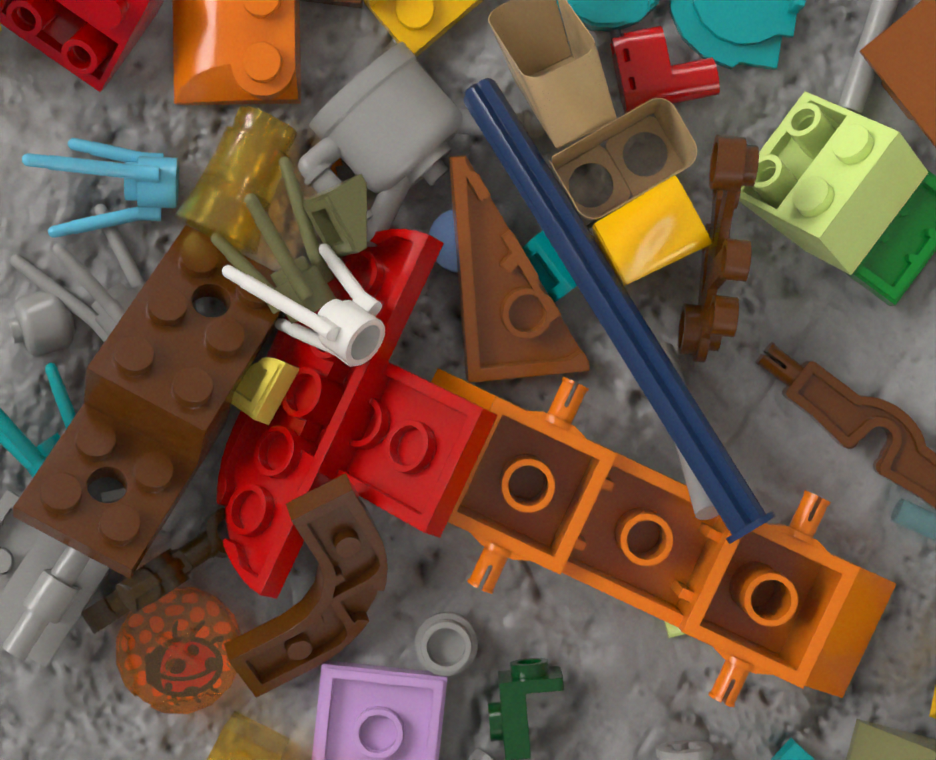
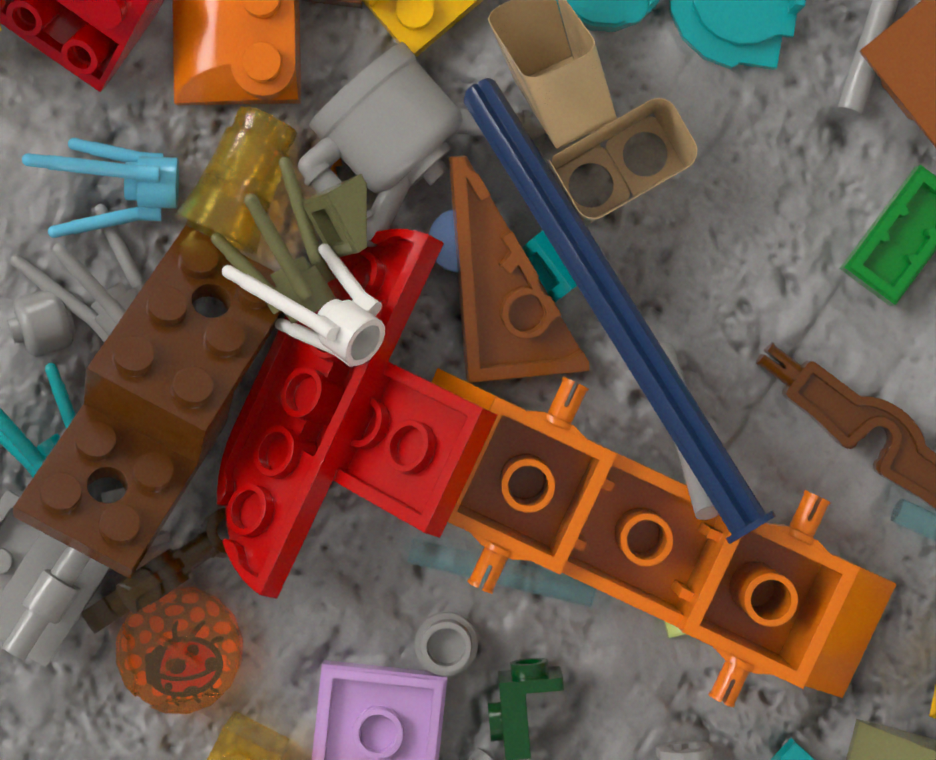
(264, 388): light yellow tile -> none
(335, 607): reddish brown plate -> none
(513, 574): none -> clear light blue bar
(646, 72): red piece -> none
(651, 232): yellow piece -> none
(703, 325): reddish brown plant -> none
(832, 180): yellowish green slope -> none

